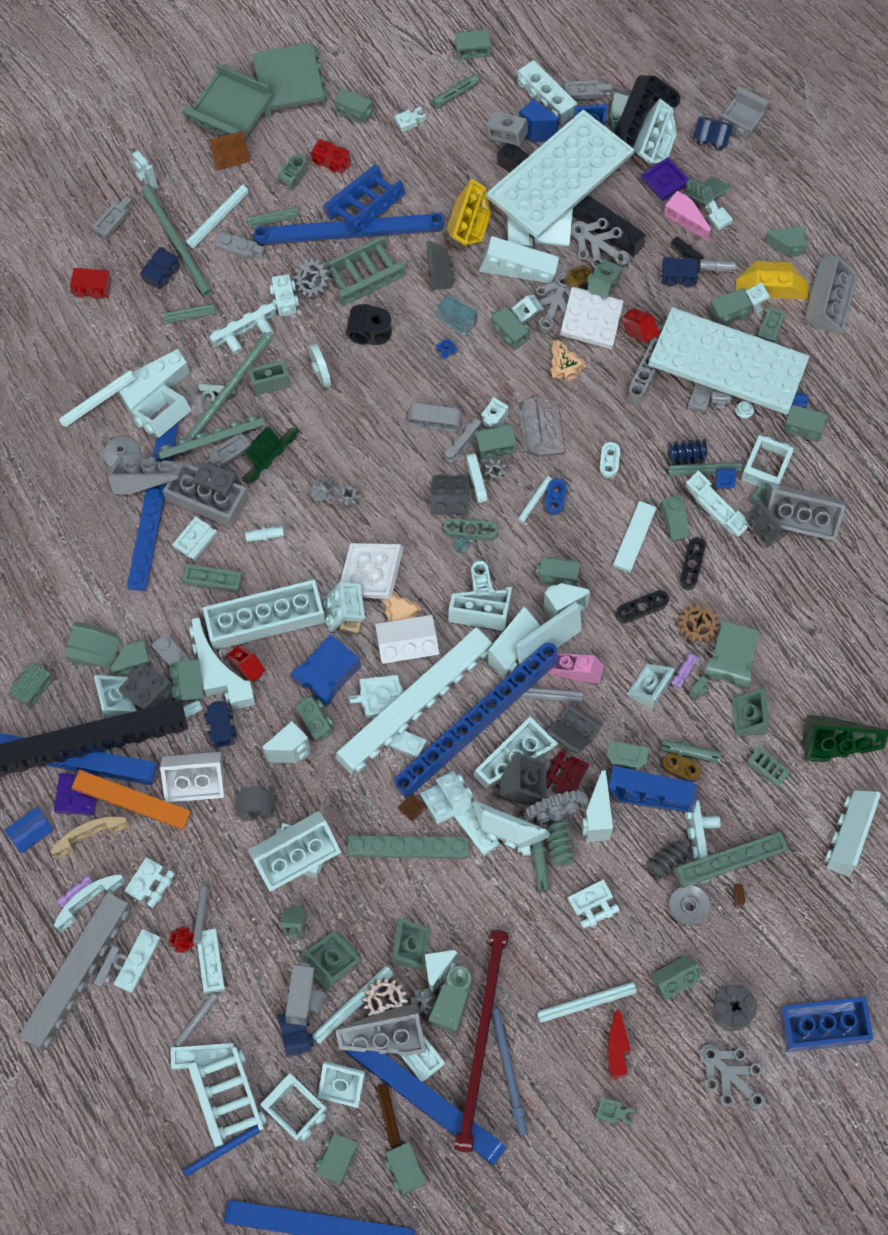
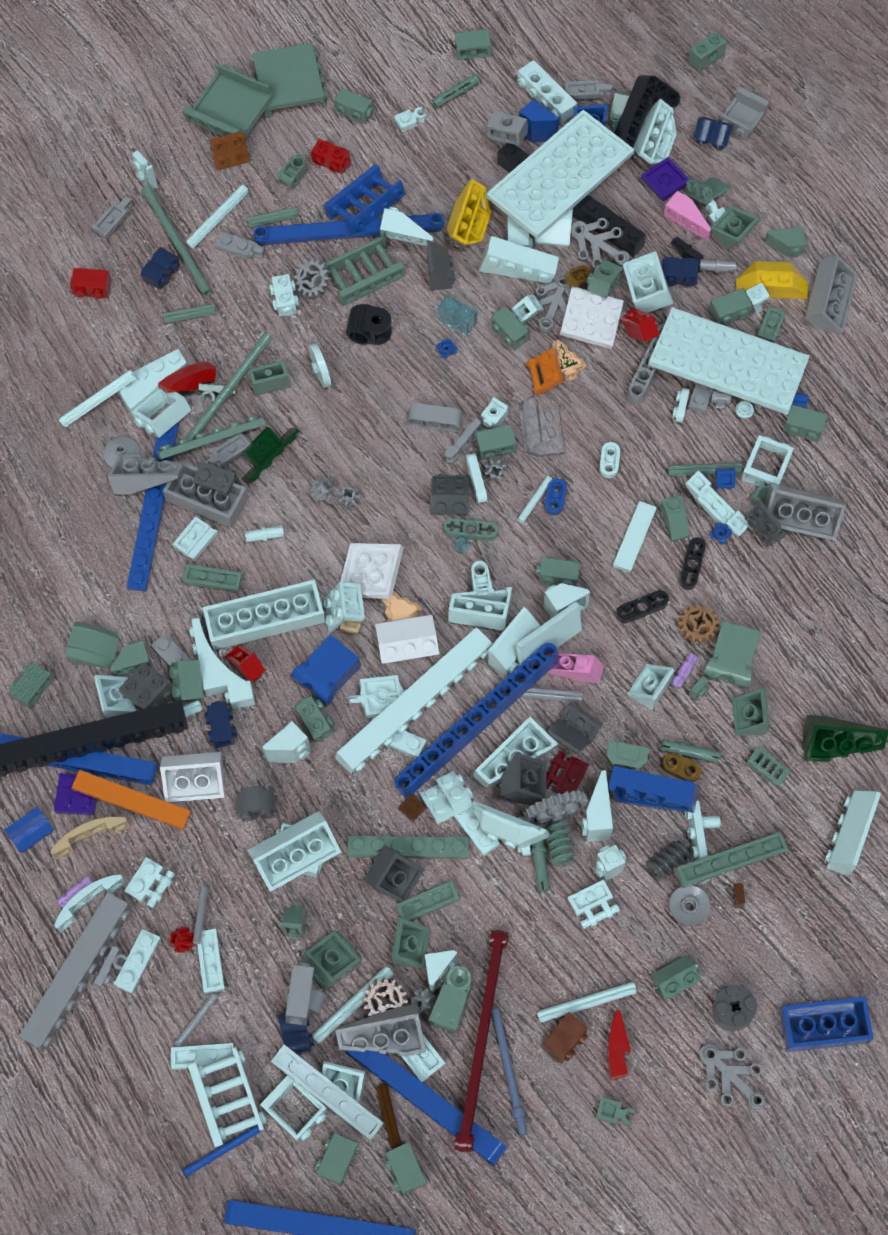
(189, 377): none -> red slope
(248, 321): light aqua plate -> none
(326, 1091): none -> plate
(393, 874): none -> dark grey slope
(400, 227): none -> light aqua slope
(428, 902): none -> sand green plate
(550, 371): none -> orange plate
(565, 1038): none -> copper brick
(610, 862): none -> light aqua brick
(647, 283): none -> light aqua slope
(679, 411): none -> light aqua plate
(687, 451): dark blue piece -> none
(707, 51): none -> sand green brick
(725, 533): none -> blue plate
(733, 226): none -> sand green slope

